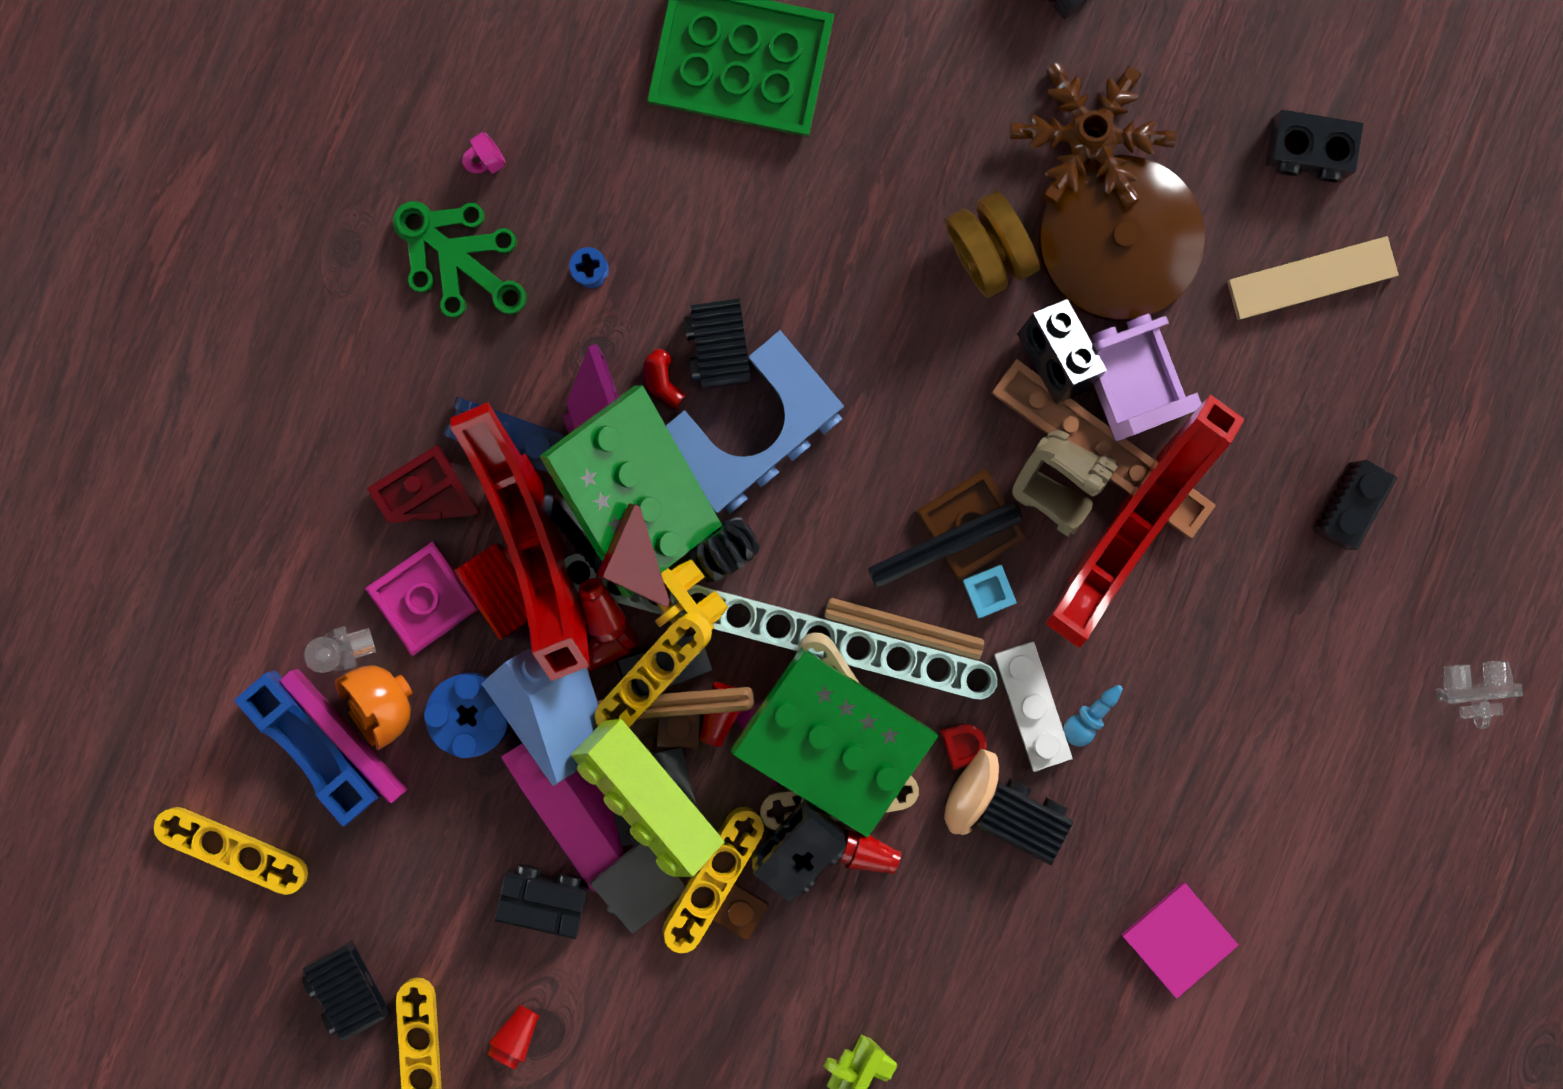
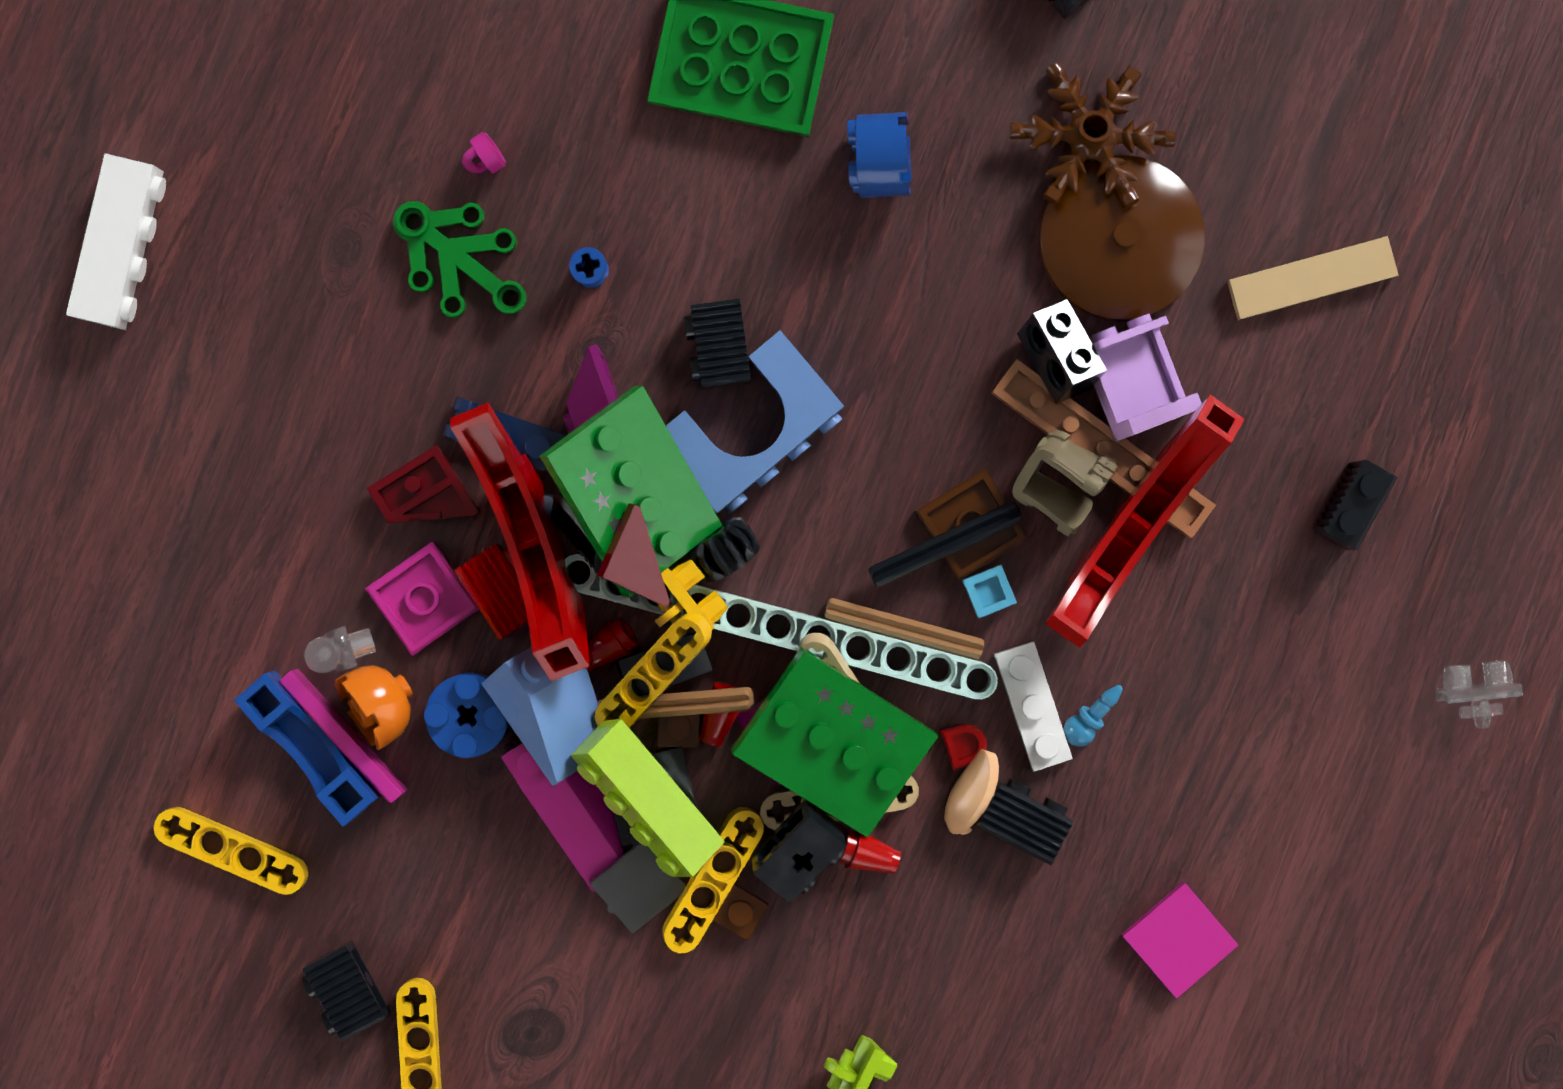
(116, 242): none -> white brick
(514, 1037): red cone -> none
(542, 901): black brick -> none
(602, 613): red cone -> none
(657, 378): red arm -> none
(881, 155): none -> blue brick
(992, 244): pearl gold wheel -> none
(1314, 134): black brick -> none

